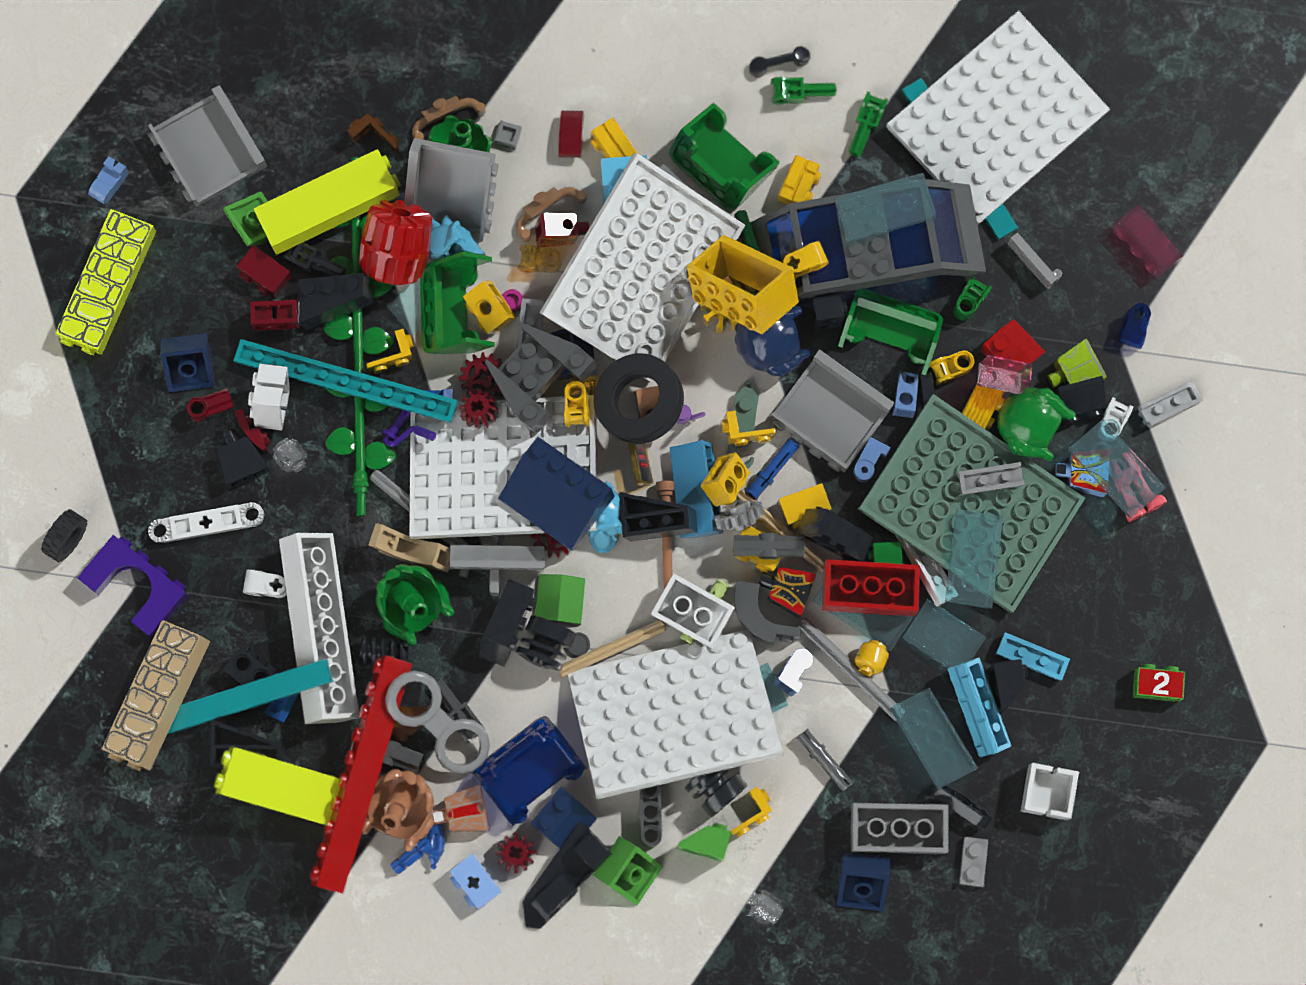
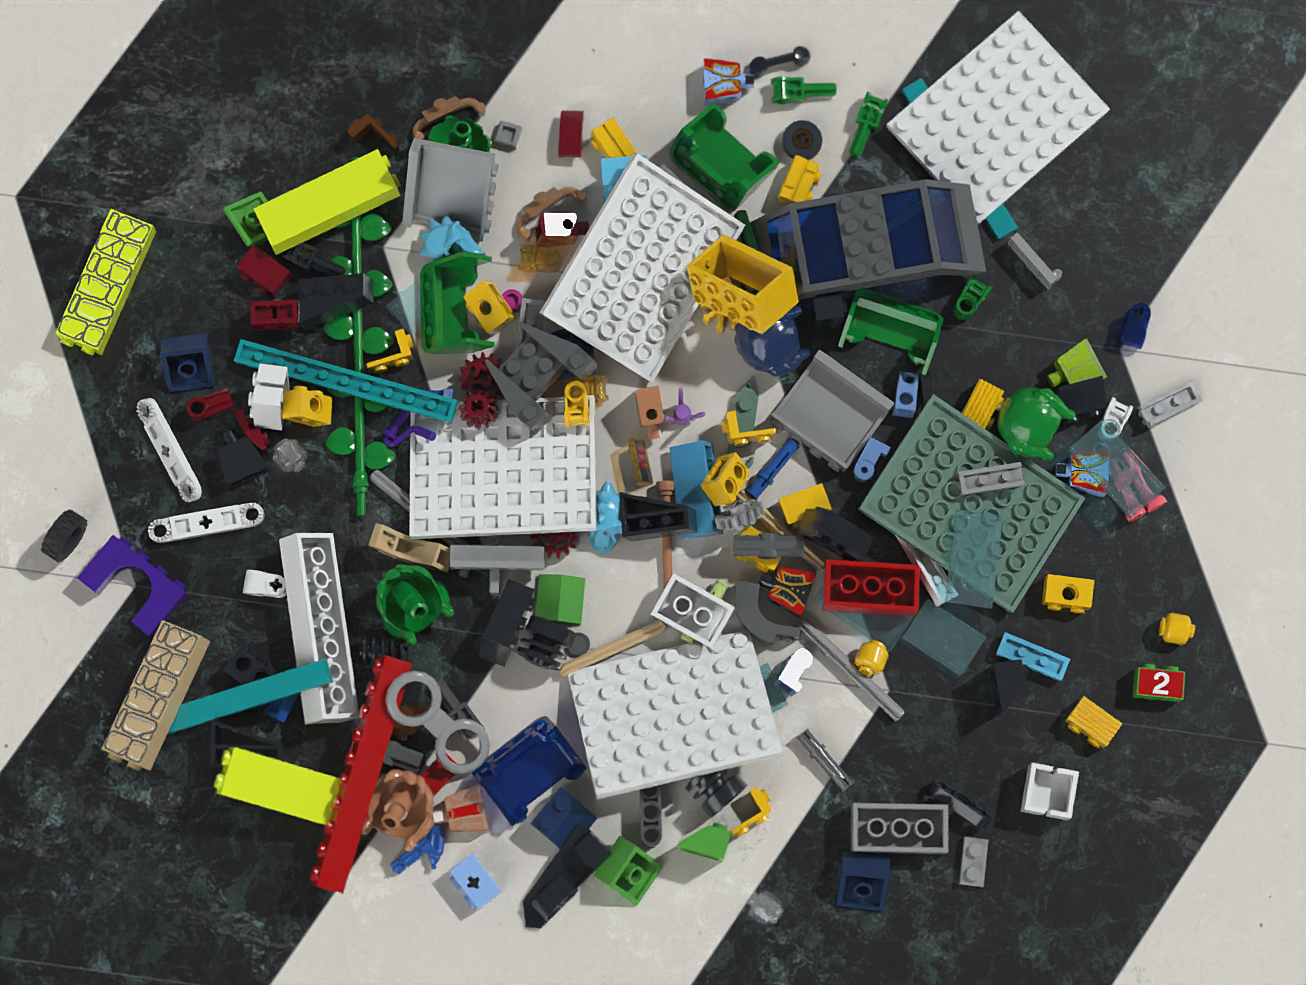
(108, 180): medium blue leg -> none
(163, 440): none -> white piece
(207, 148): light grey panel -> none
(307, 407): none -> yellow brick
(395, 242): red wheel -> none
(437, 777): none -> red tile
(513, 861): dark red gear -> none
(556, 493): dark blue slope -> none
(614, 381): black tyre -> none
(724, 81): none -> torso
(798, 129): none -> black bush
(807, 259): yellow piece -> none
(885, 207): clear light blue tile -> none
(885, 553): green brick -> none
(933, 738): clear light blue tile -> none
(950, 368): yellow piece -> none
(979, 707): medium azure brick -> none
(1004, 374): clear pink brick -> none
(1014, 344): red slope -> none
(1081, 589): none -> yellow brick
(1093, 723): none -> yellow brick
(1147, 241): clear pink brick -> none
(1176, 628): none -> yellow head

